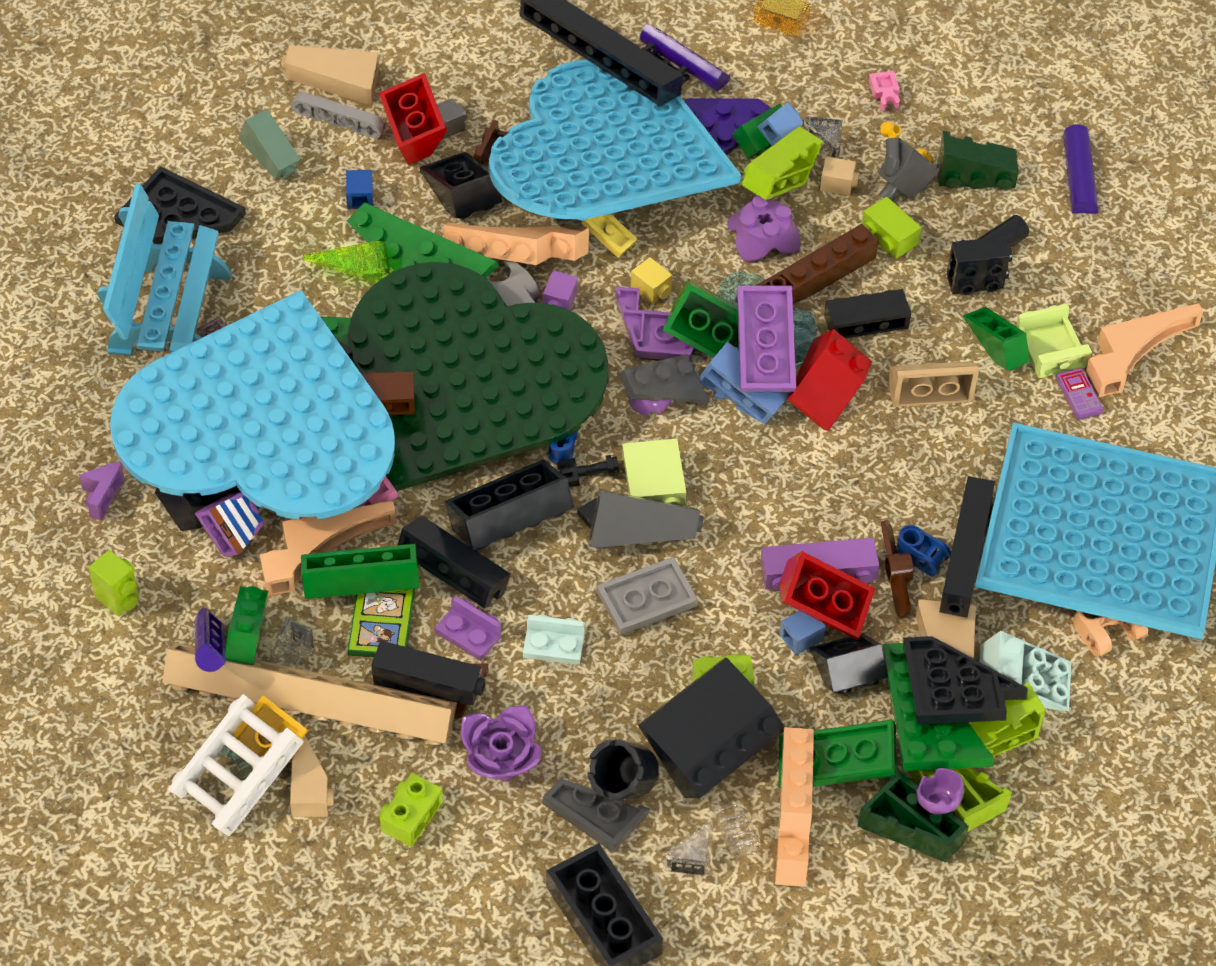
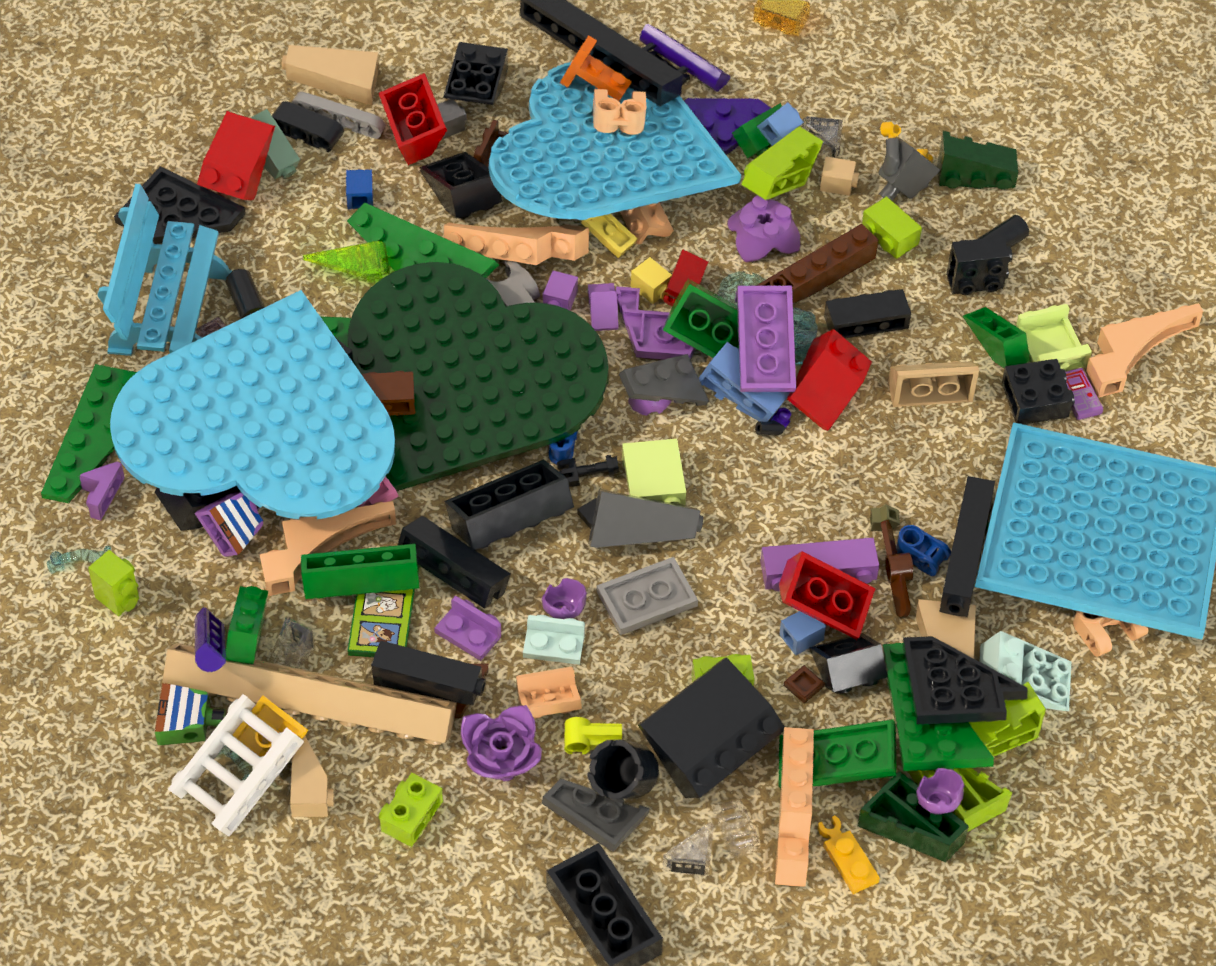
(57, 559): none -> clear light blue piece
(88, 436): none -> green wing
(184, 715): none -> torso
(237, 156): none -> red slope
(244, 292): none -> black brick
(307, 126): none -> black beam
(477, 73): none -> black slope
(549, 692): none -> light nougat bracket
(569, 595): none -> medium lavender hair
(583, 736): none -> neon yellow piece
(595, 72): none -> orange bracket
(603, 306): none -> medium lavender slope
(611, 115): none -> light nougat piece
(647, 221): none -> light nougat bracket
(687, 267): none -> red hinge
(776, 425): none -> arm
(804, 684): none -> reddish brown tile
(848, 857): none -> yellow plate
(884, 513): none -> olive piece
(885, 87): bright pink plate -> none
(1037, 391): none -> black brick
(1080, 169): dark purple brick -> none

